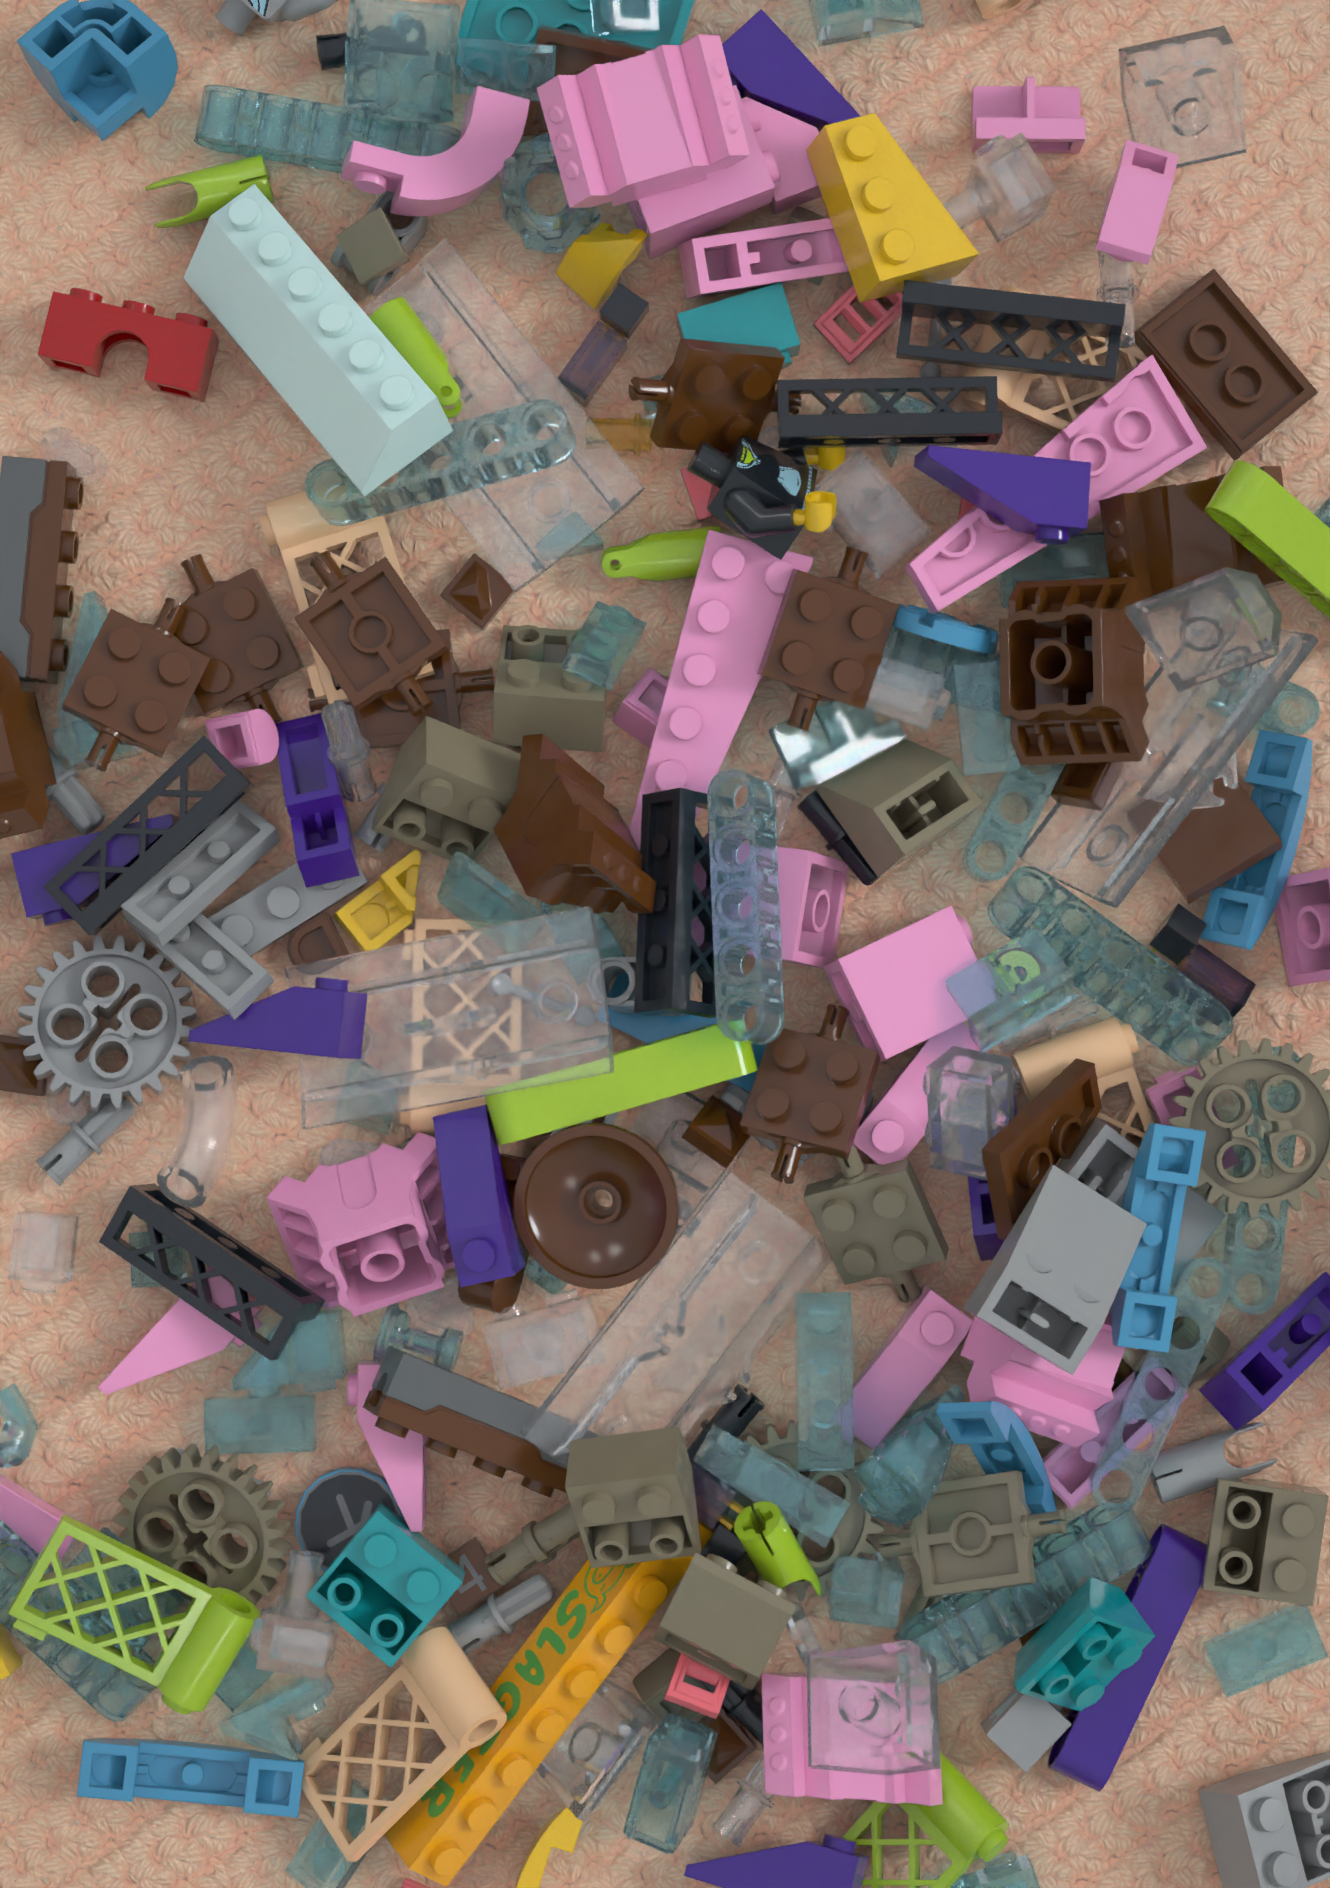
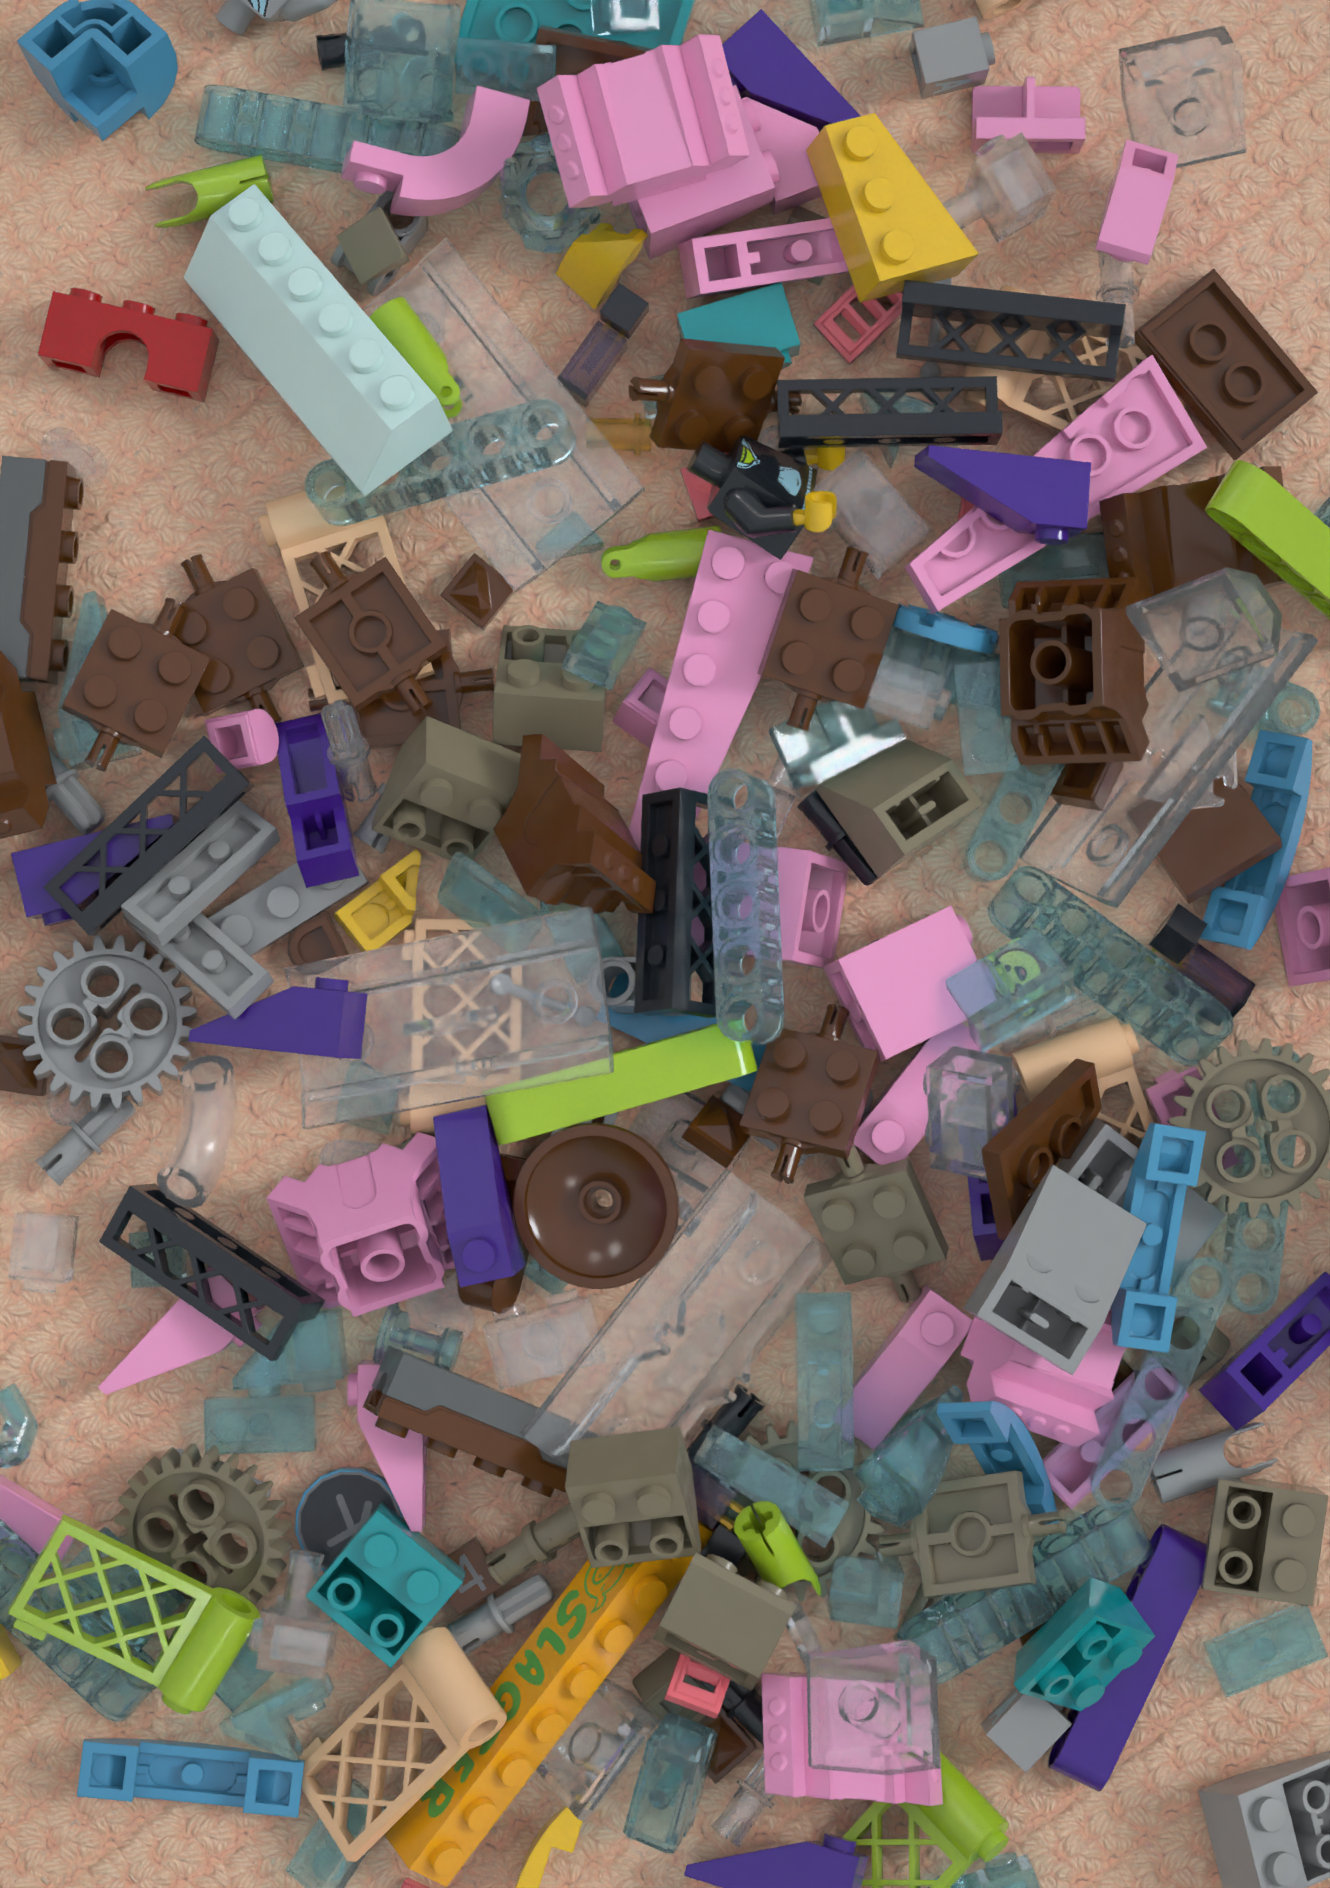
(951, 57): none -> light grey brick

